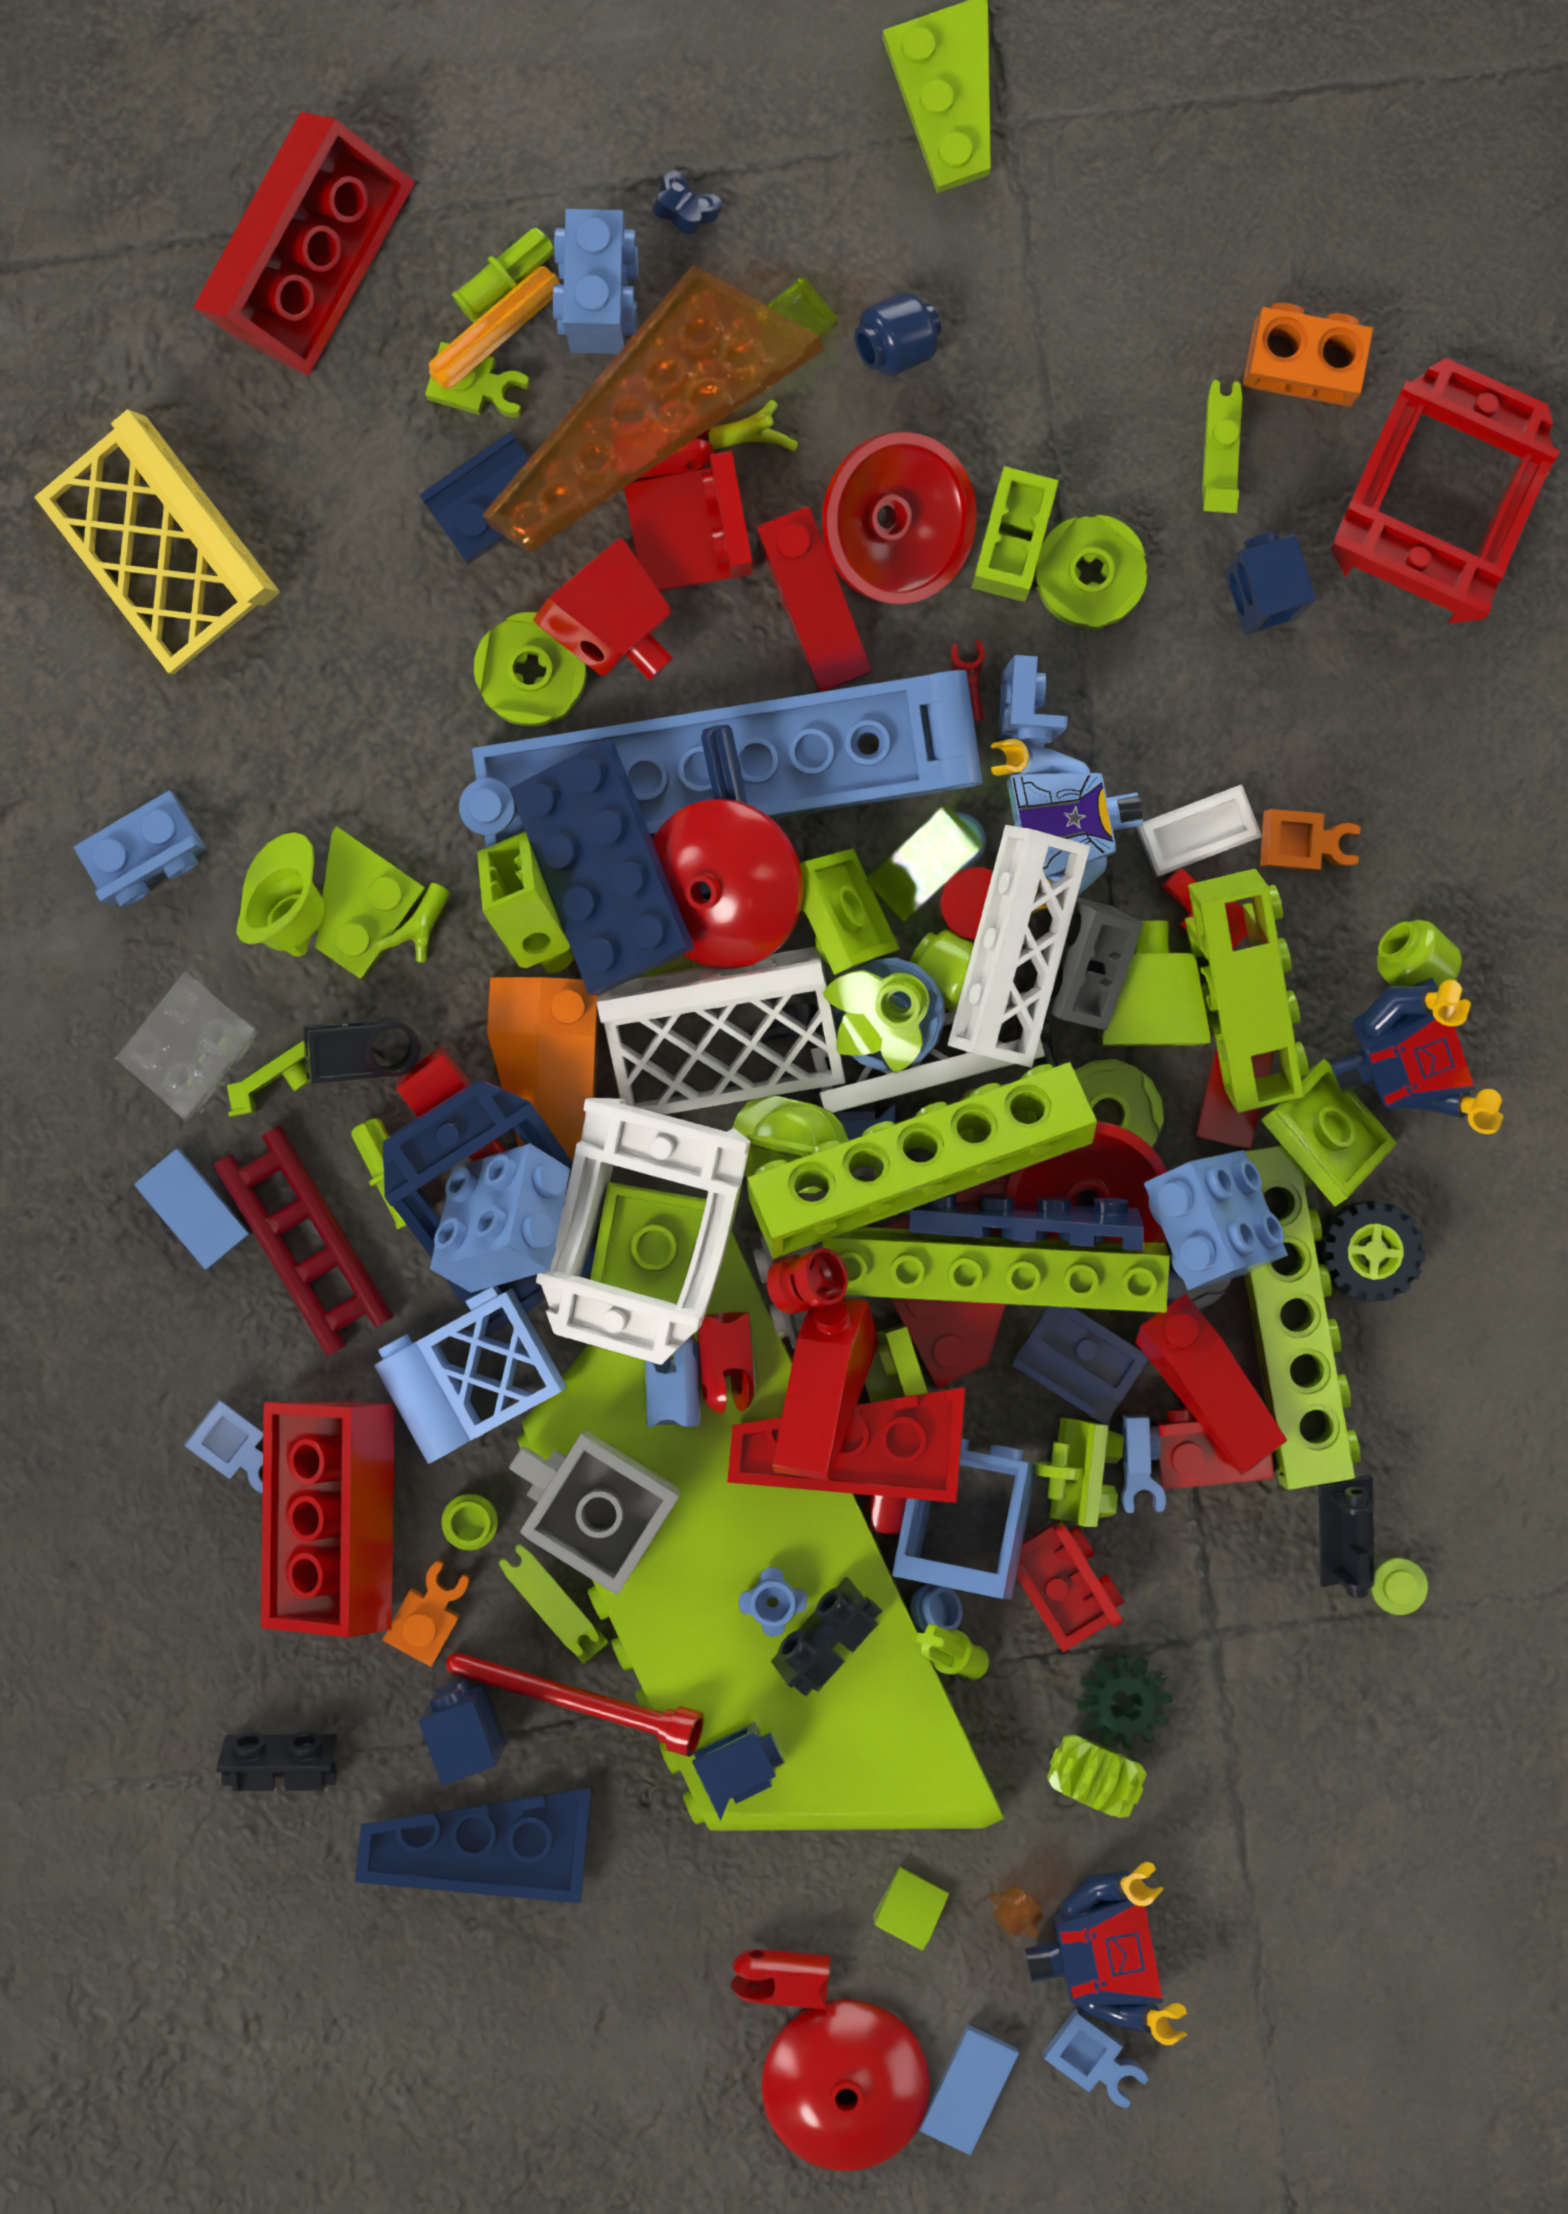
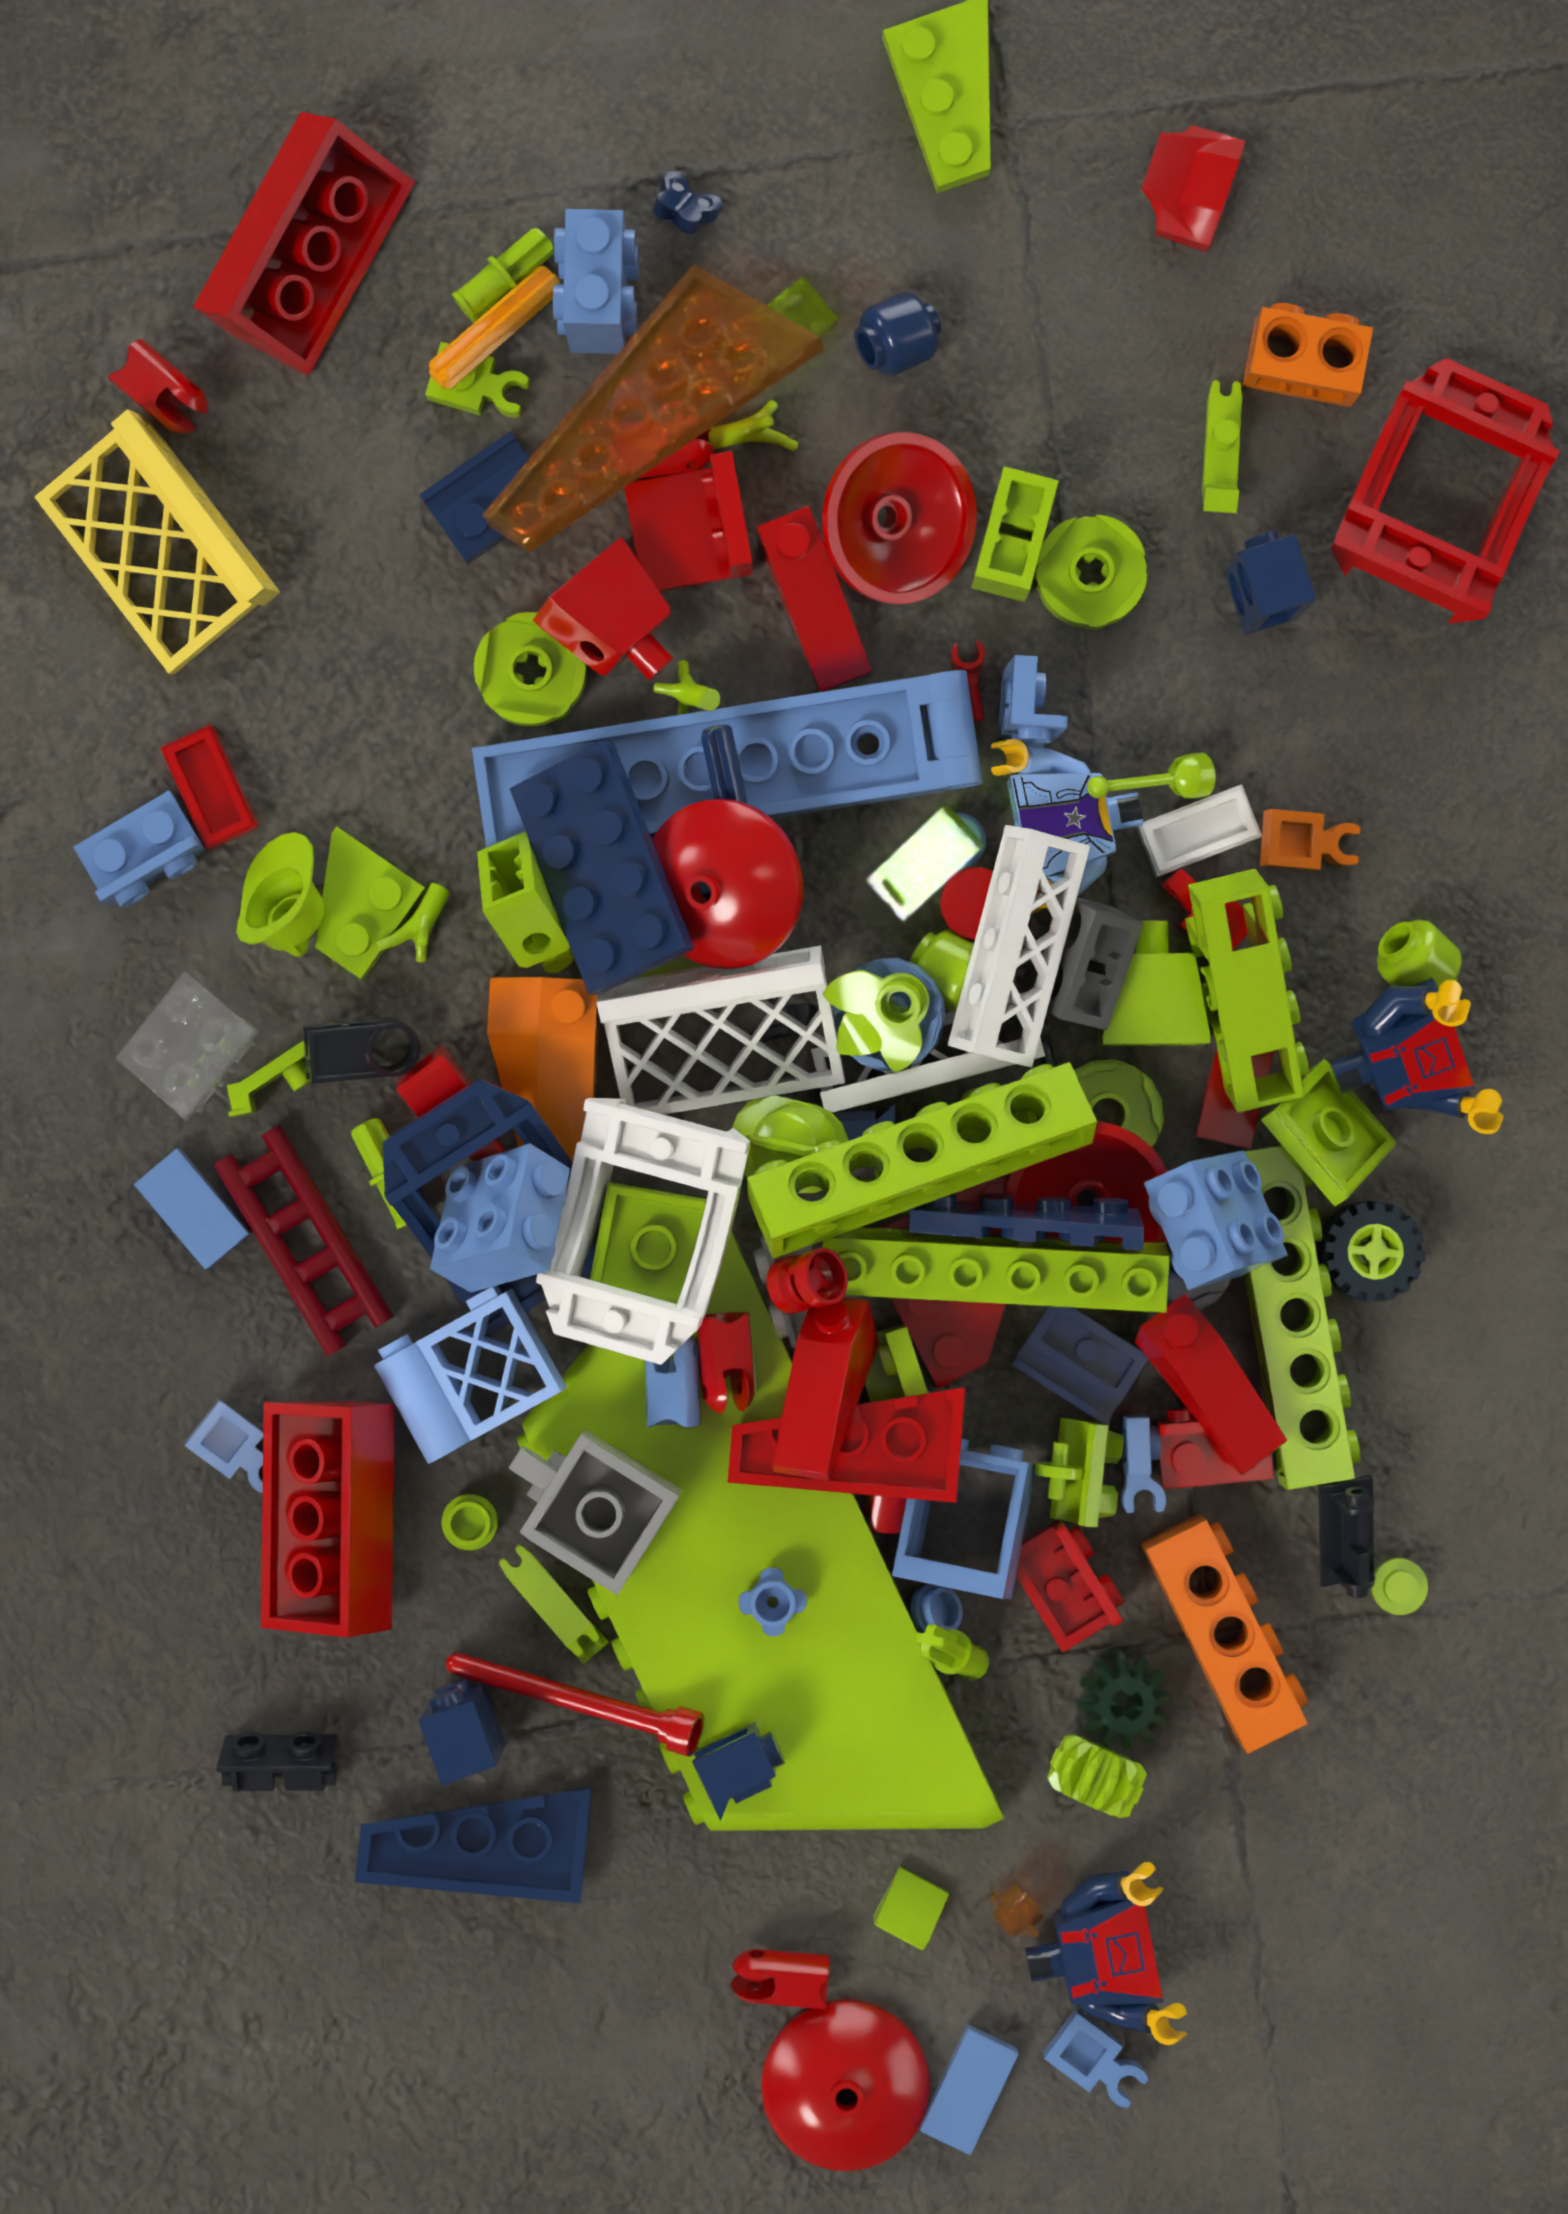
(159, 387): none -> red piece
(209, 787): none -> red tile
(425, 1620): orange plate -> none
(487, 806): medium blue plate -> none
(688, 691): none -> lime bar
(807, 1654): black hinge -> none
(844, 912): lime plate -> none
(1187, 777): none -> lime hinge
(1191, 183): none -> red slope
(1252, 1717): none -> orange brick

